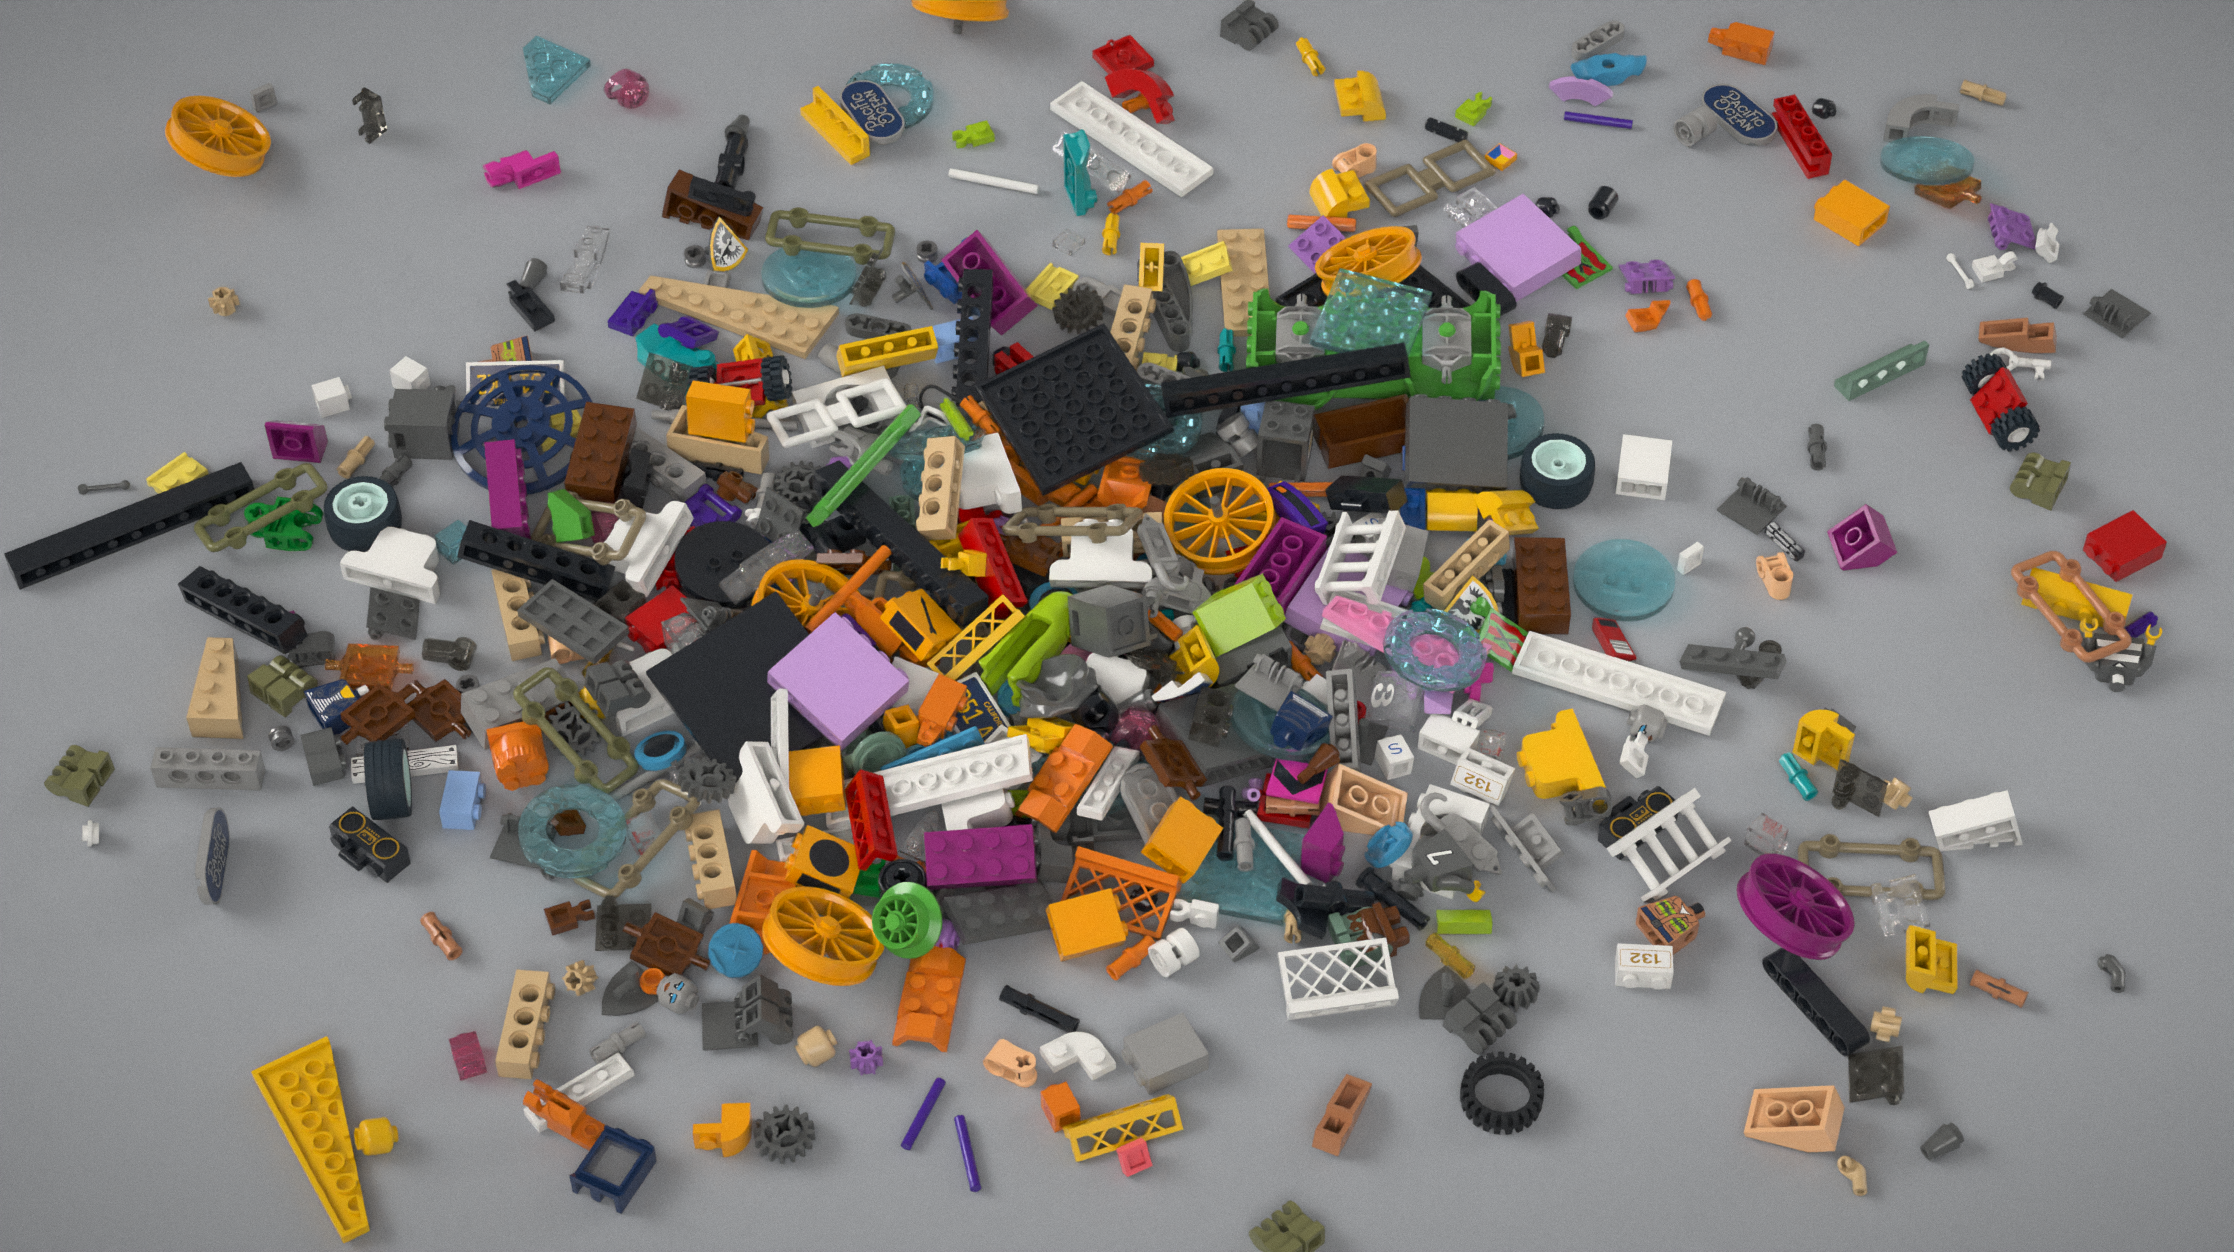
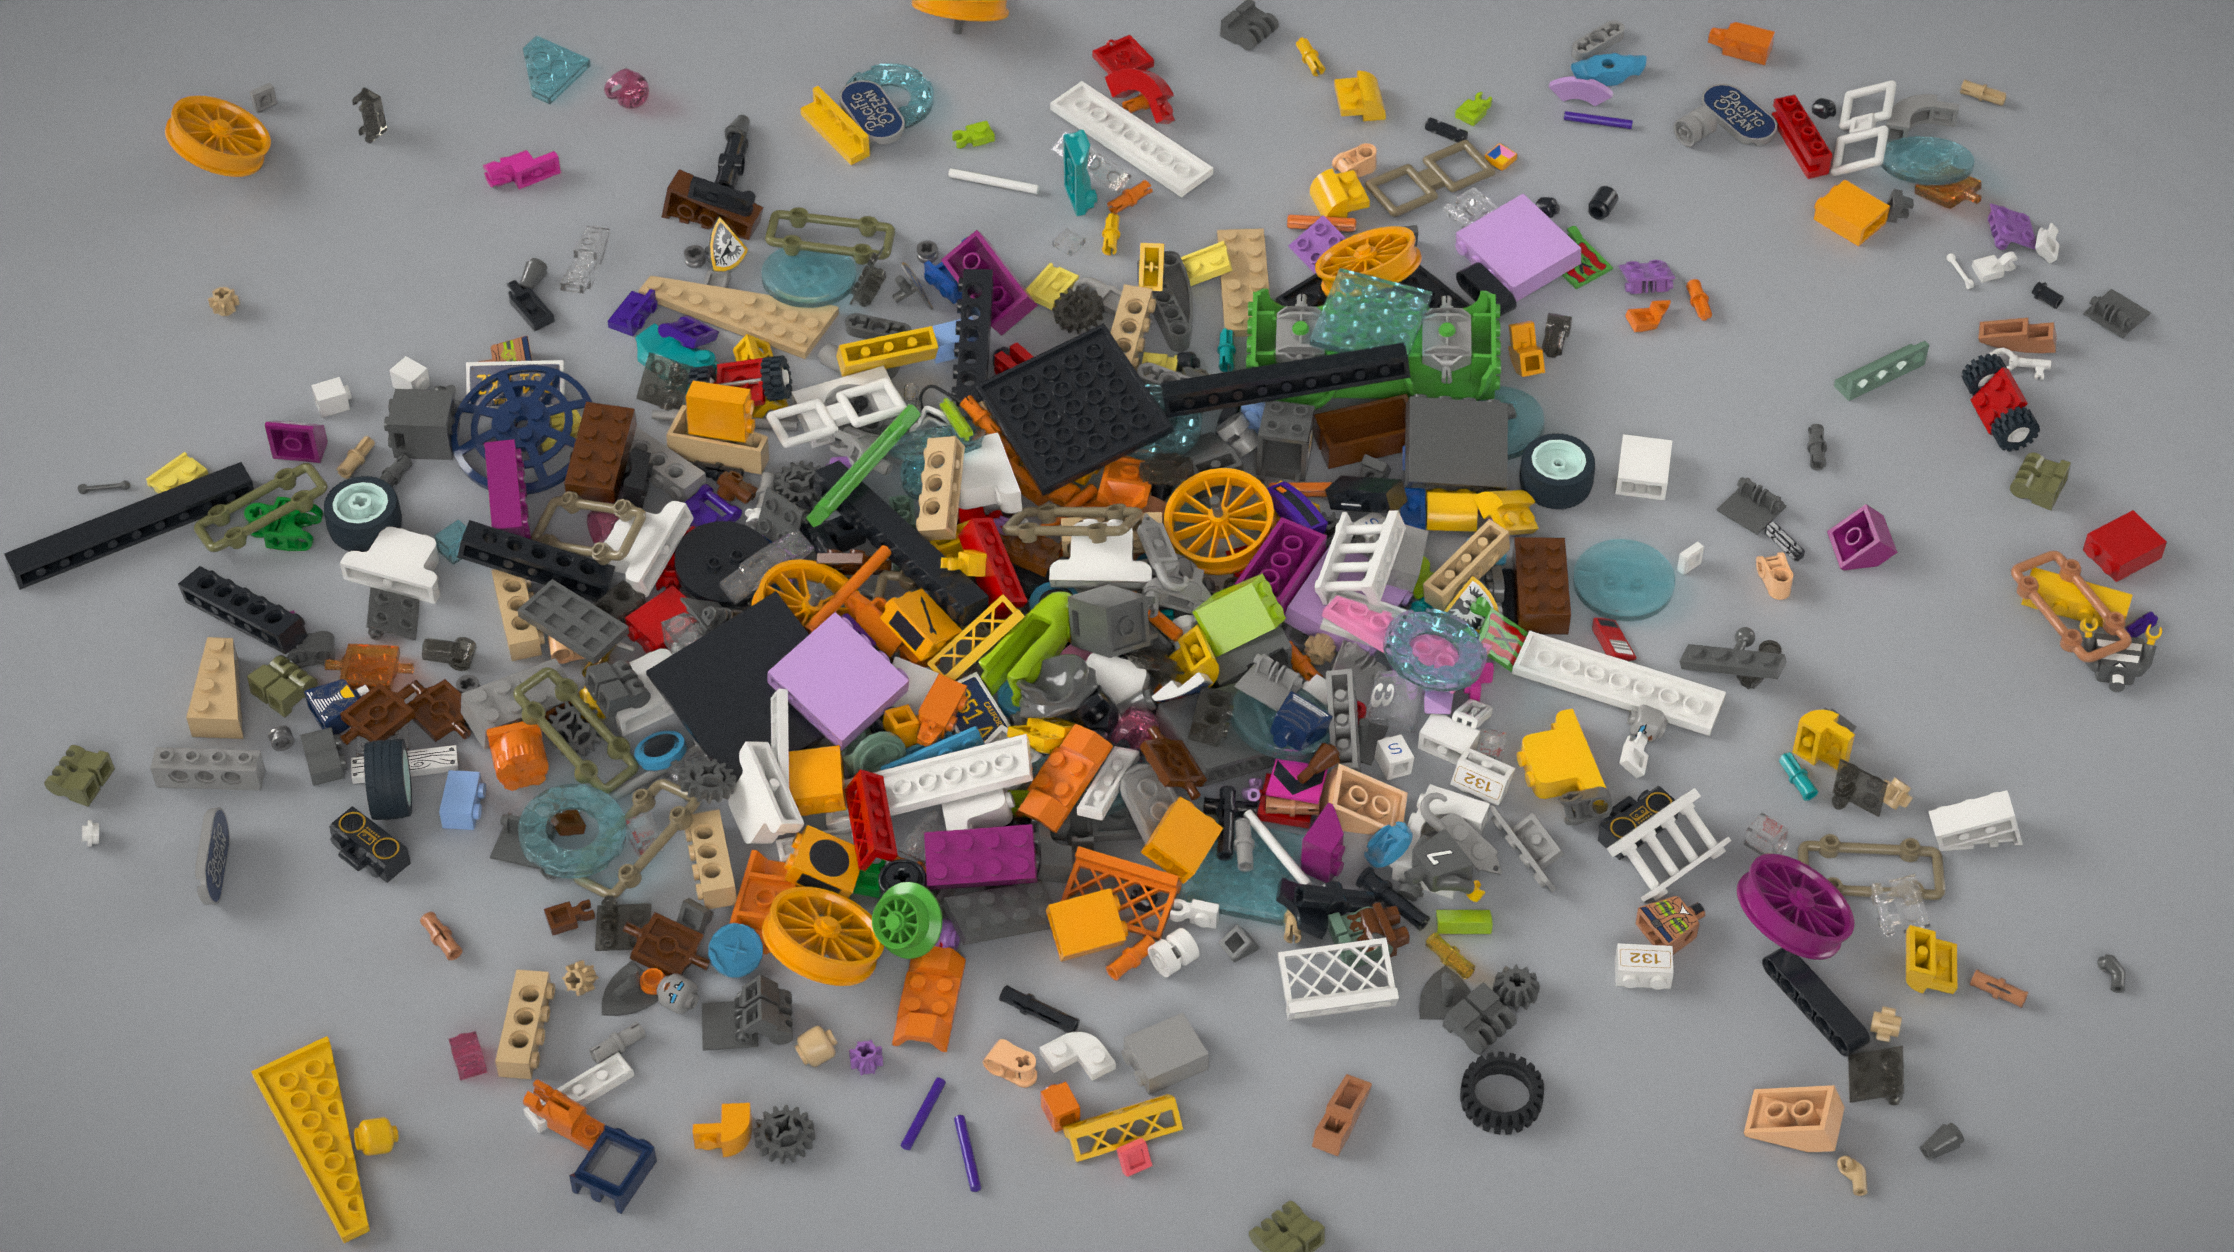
(569, 517): bright green slope -> none
(1863, 128): none -> white bar
(1898, 205): none -> dark grey tile

